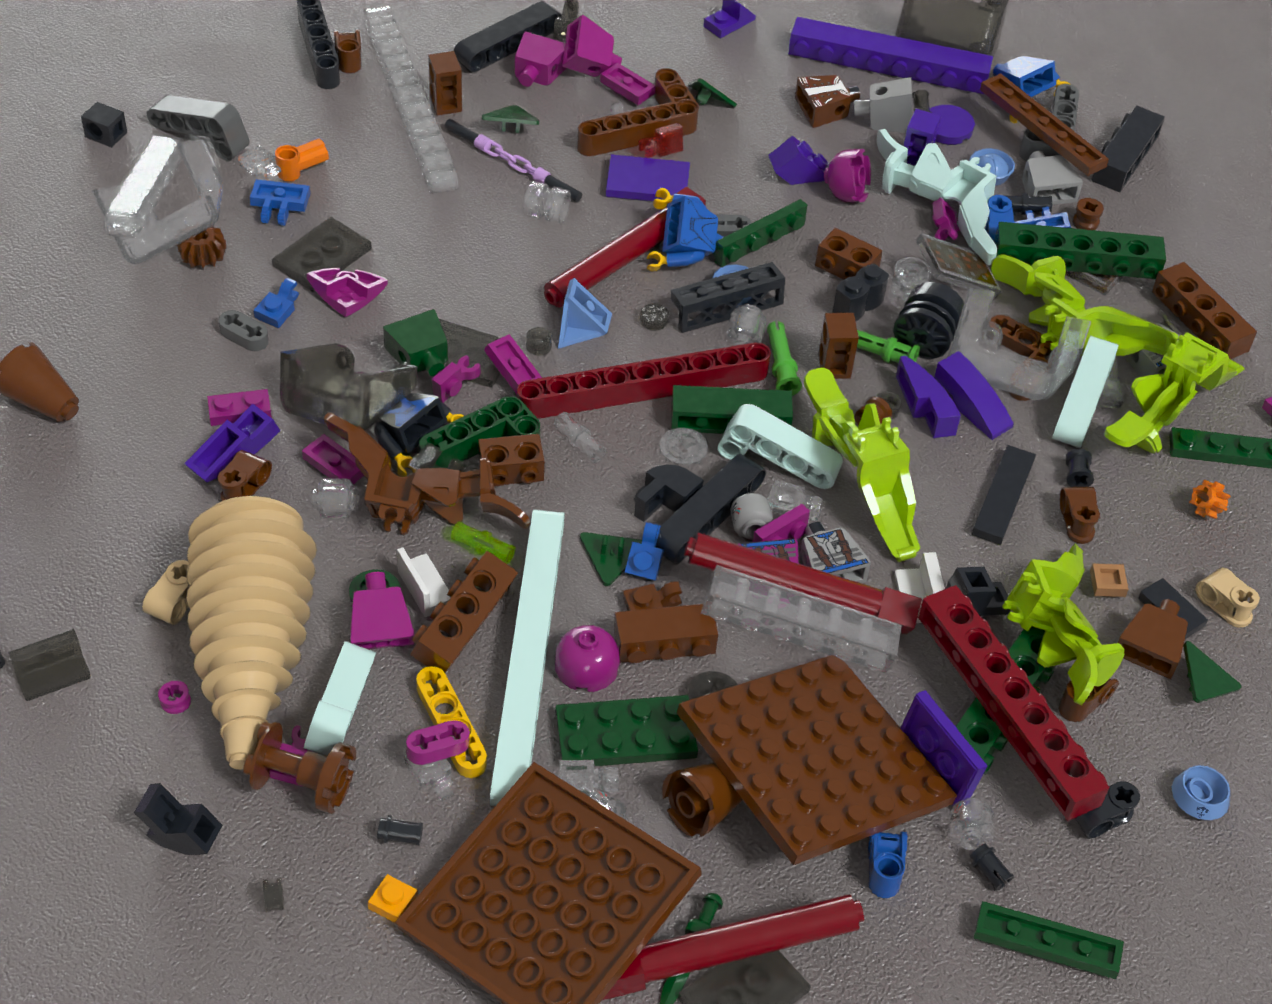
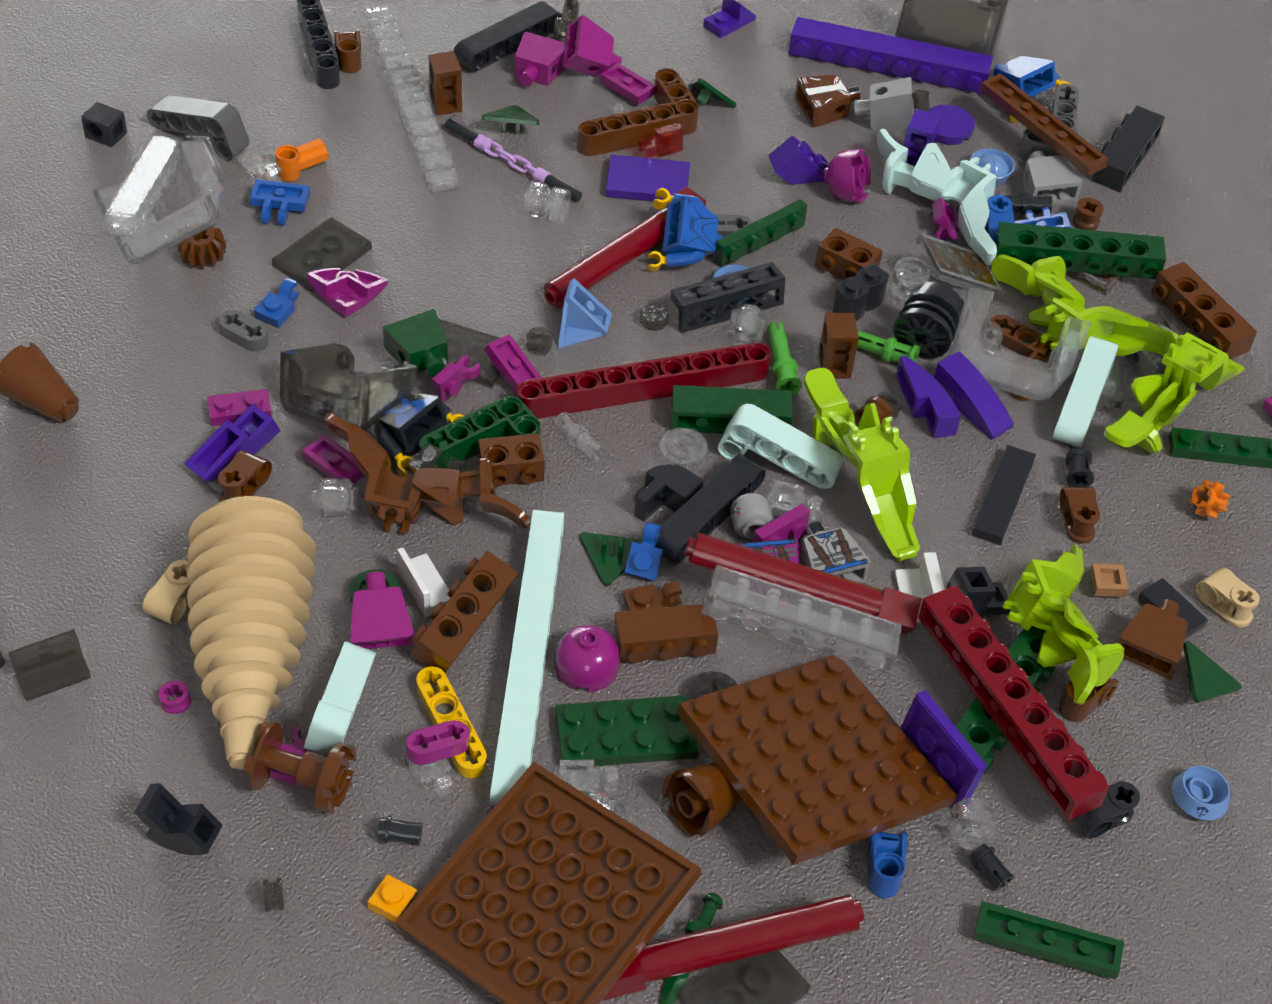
(465, 535): clear neon green pin -> none

